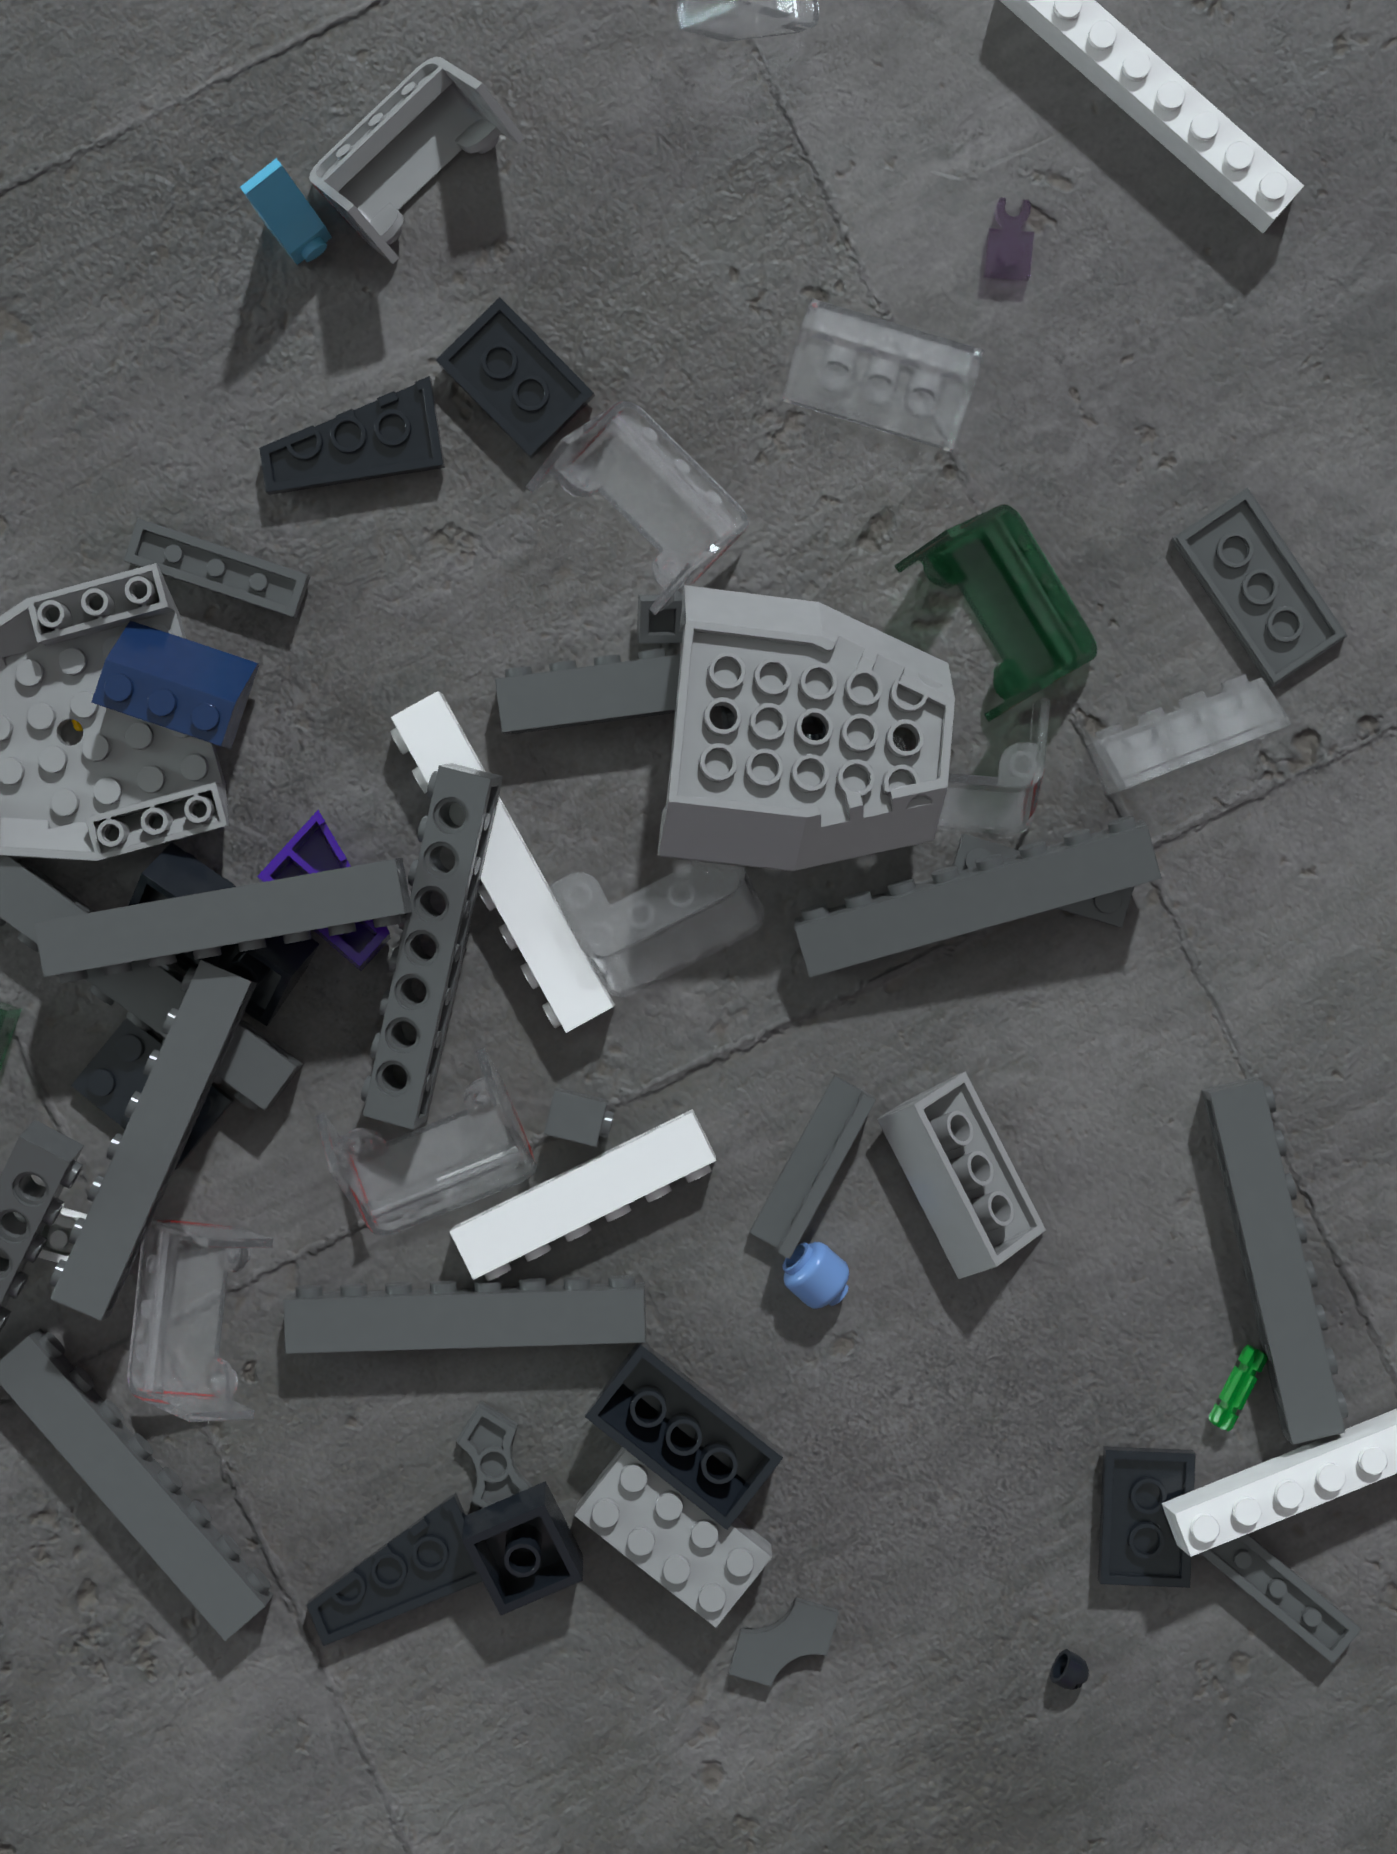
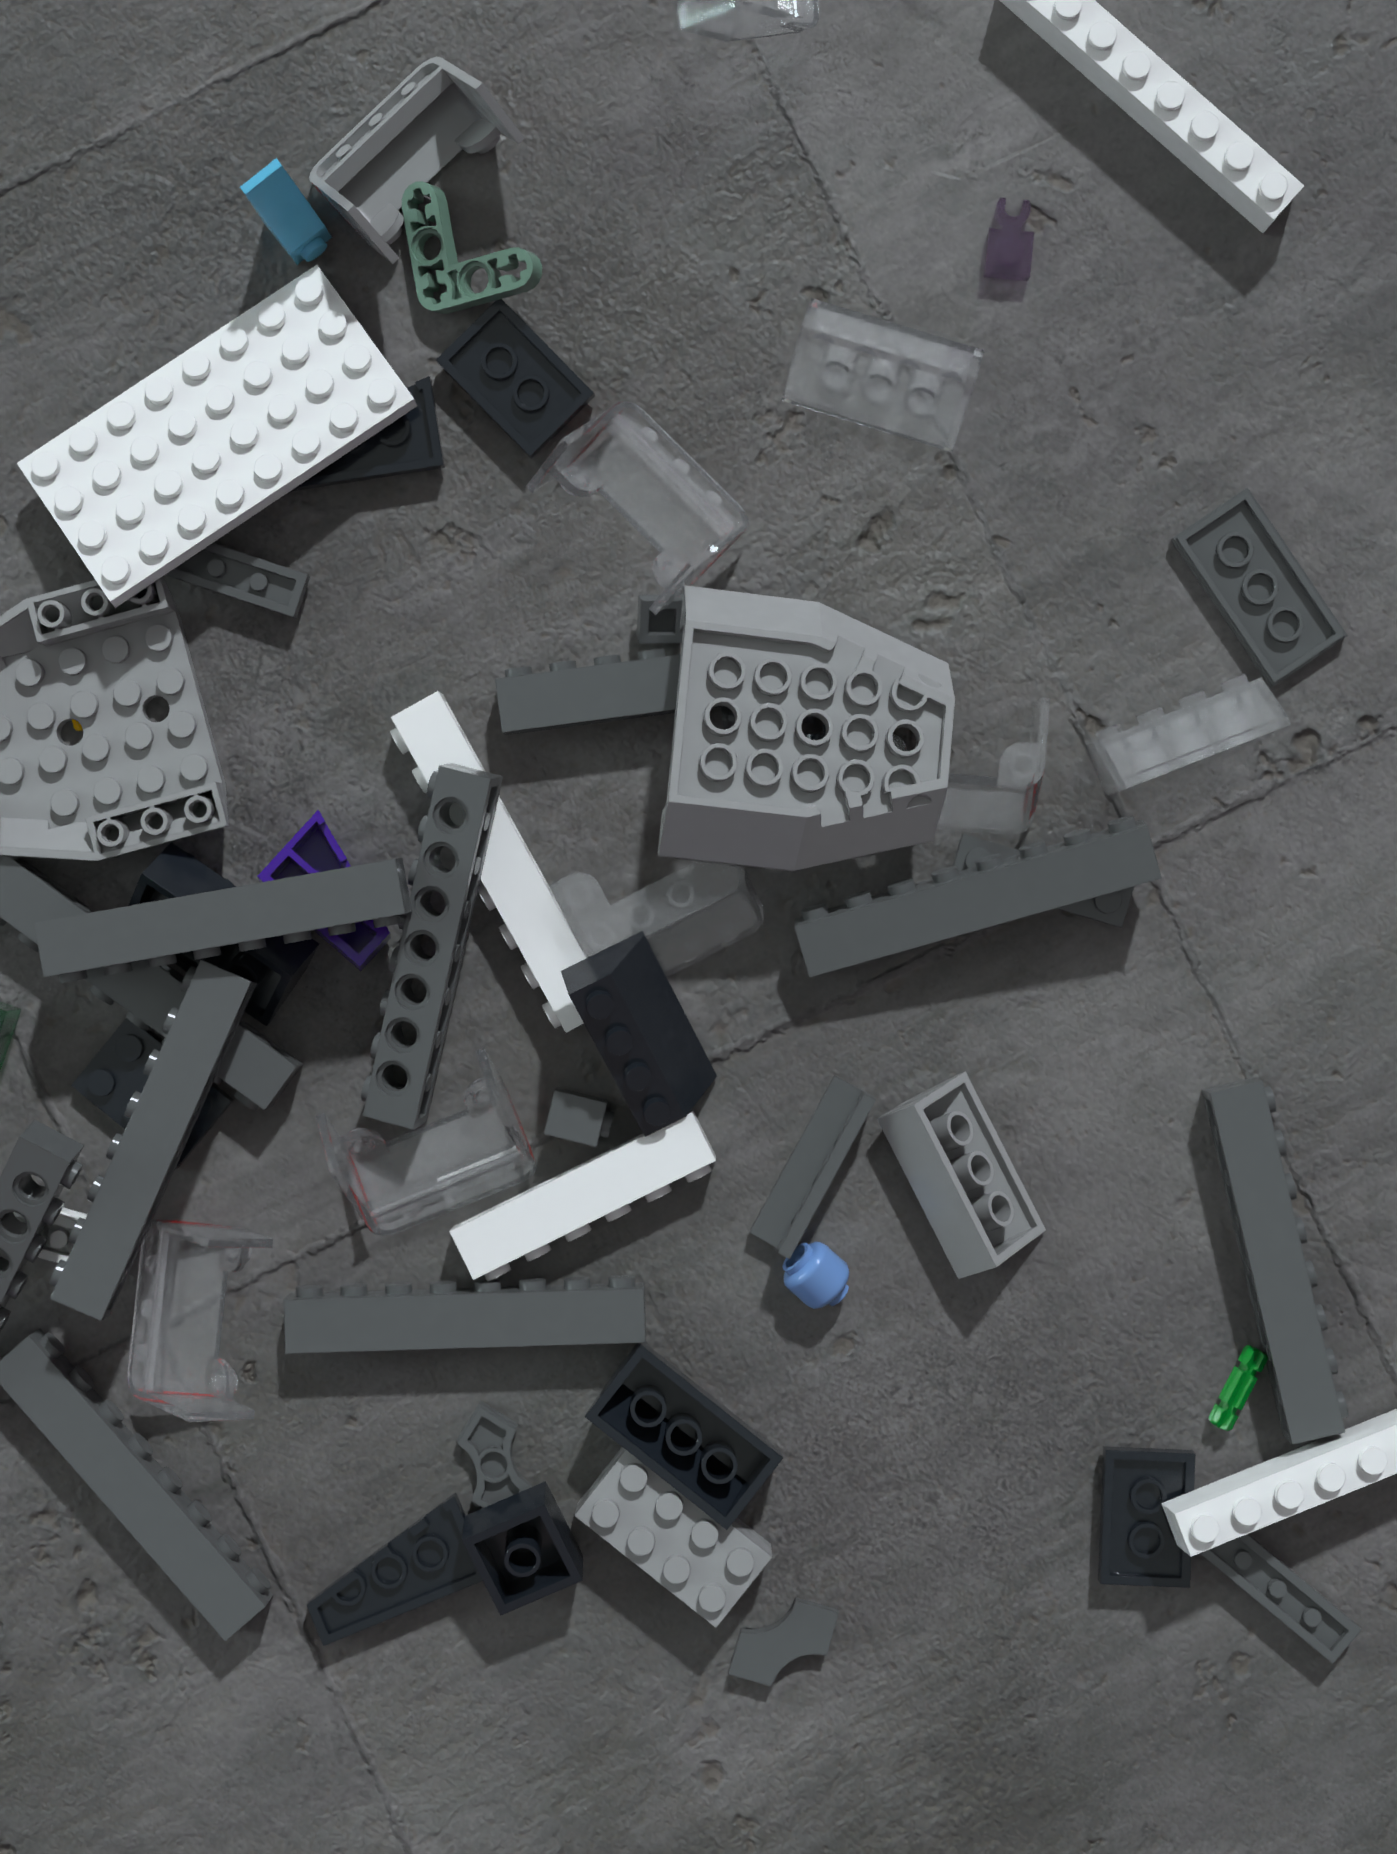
(176, 684): dark blue slope -> none
(216, 435): none -> white plate
(457, 275): none -> sand green beam
(640, 1031): none -> black slope
(1014, 600): clear green windscreen -> none
(1069, 1670): black hinge -> none

